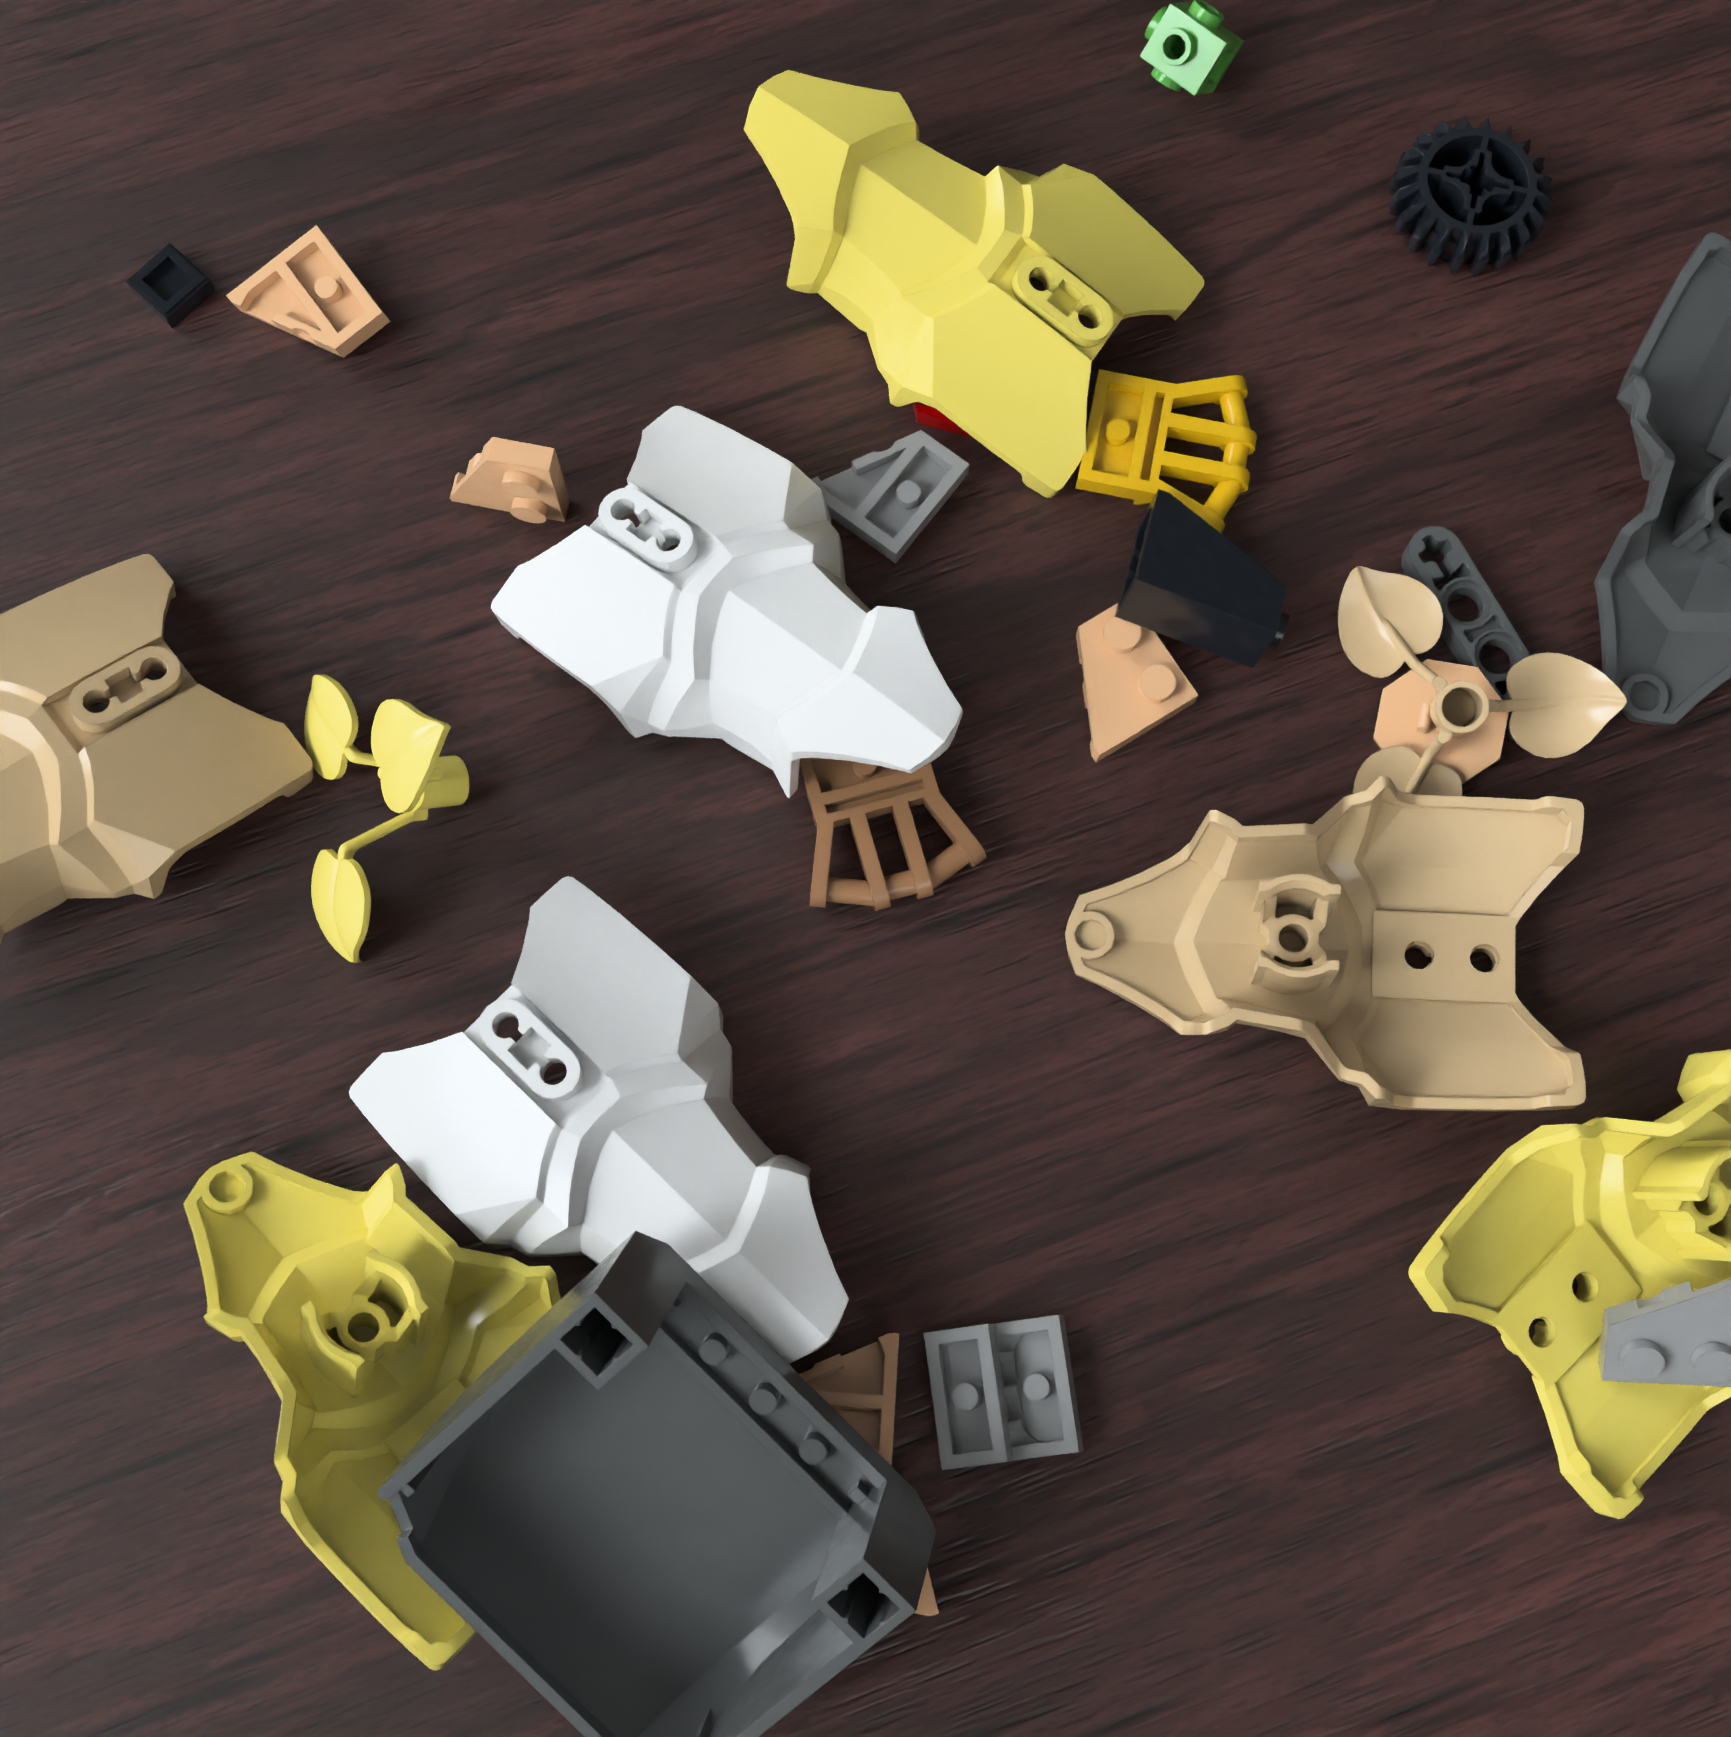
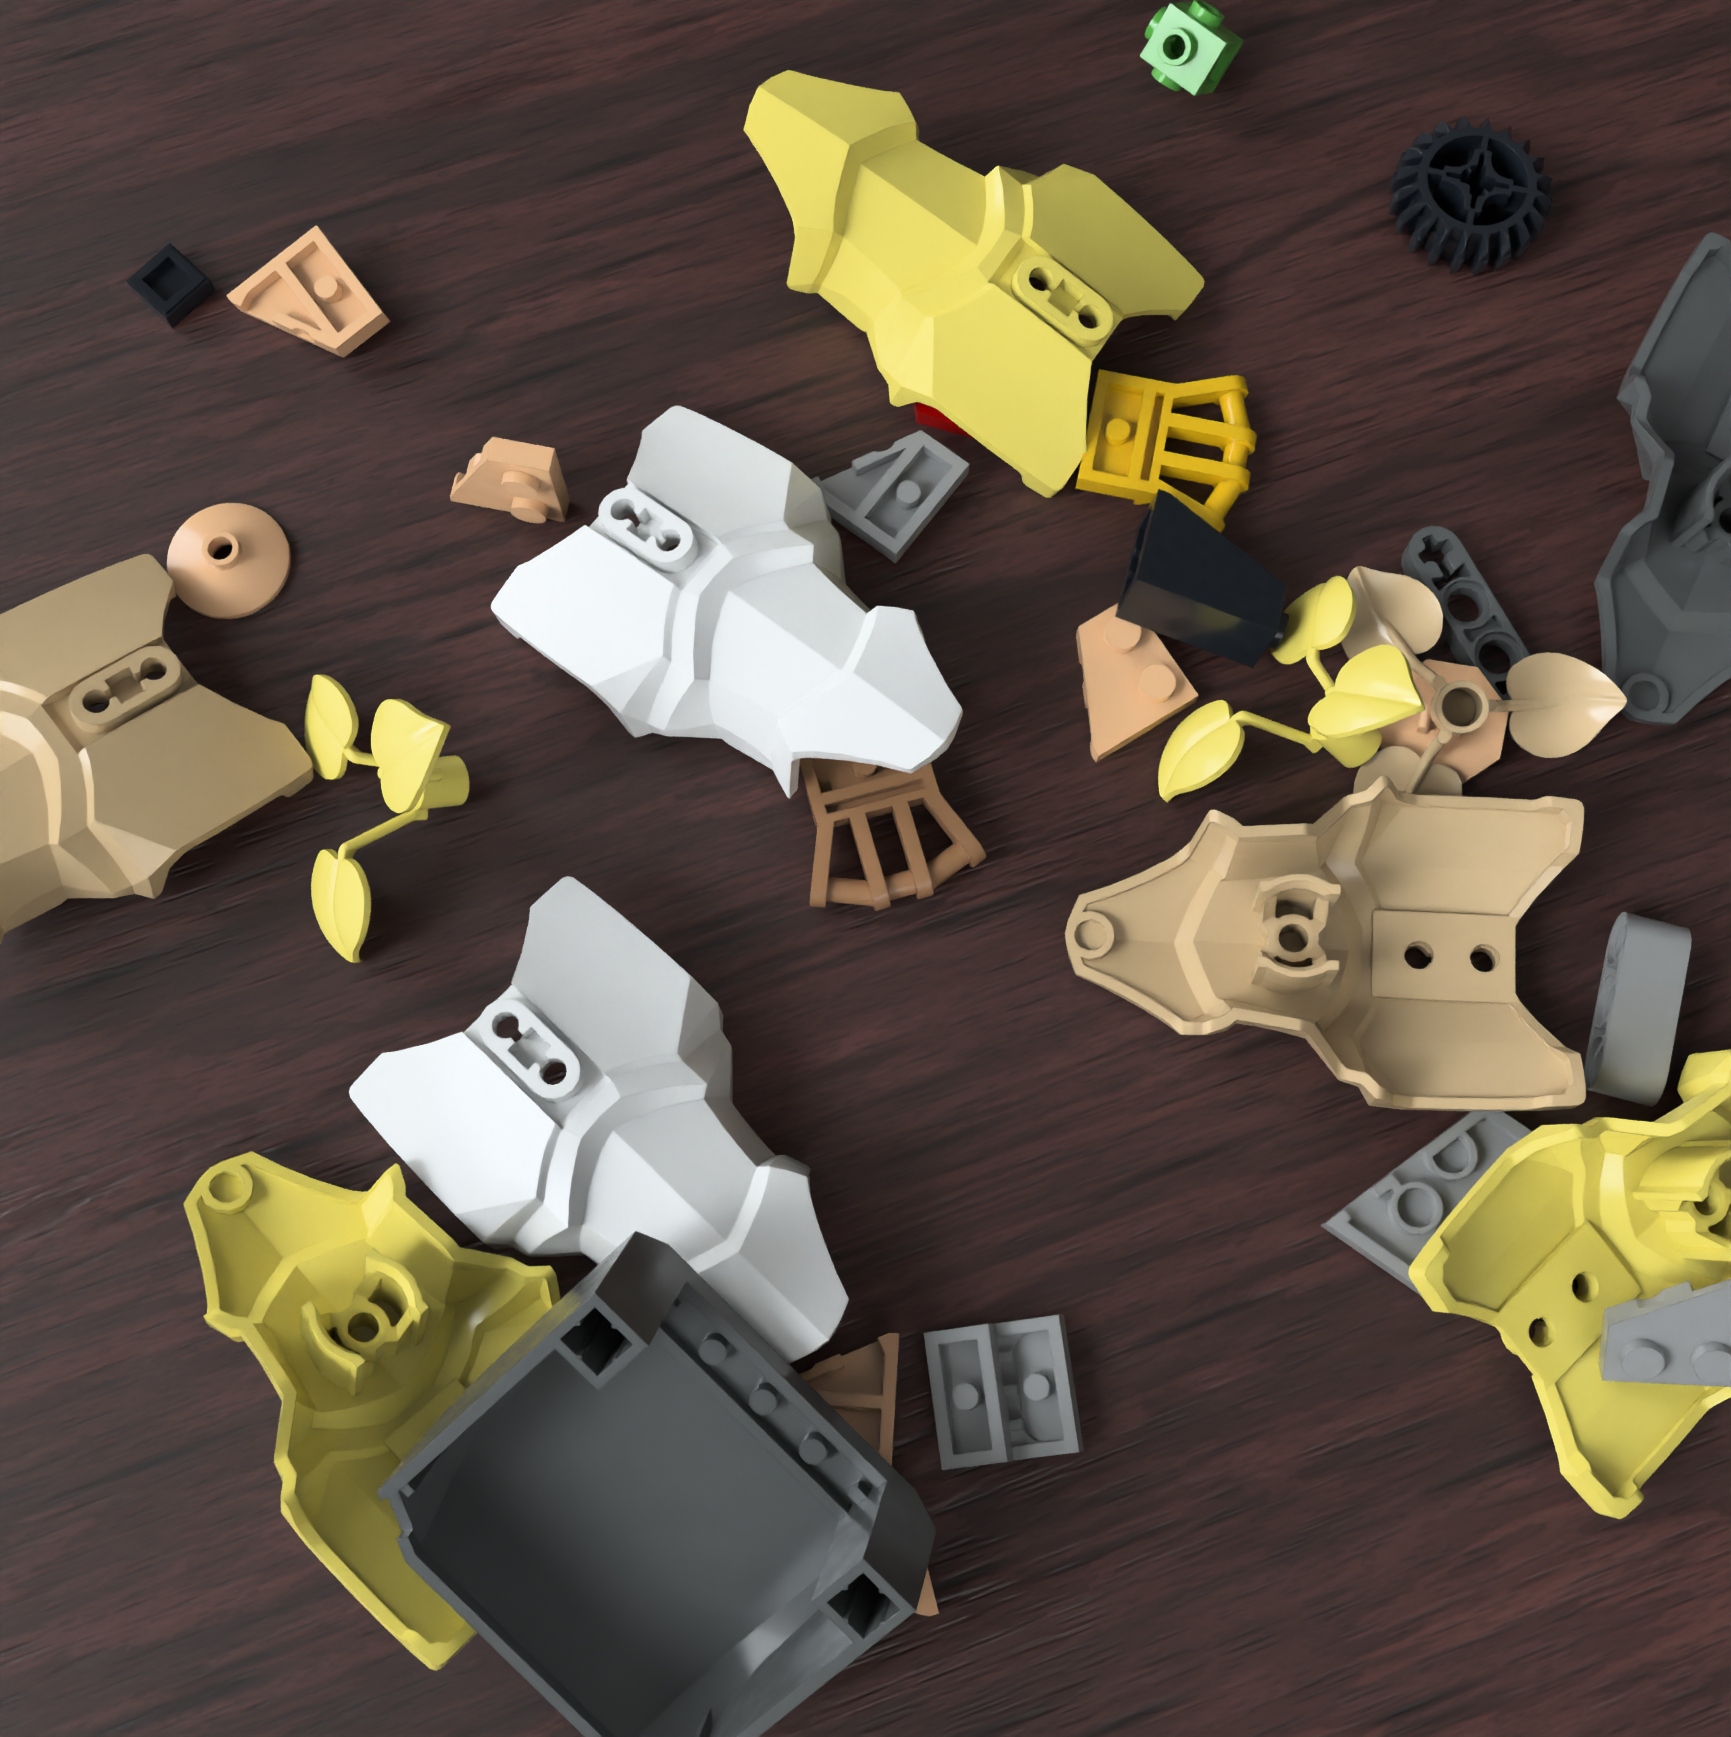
(242, 580): none -> light nougat dish
(1367, 695): none -> light yellow plant
(1412, 1201): none -> light grey wing
(1637, 1009): none -> light grey beam

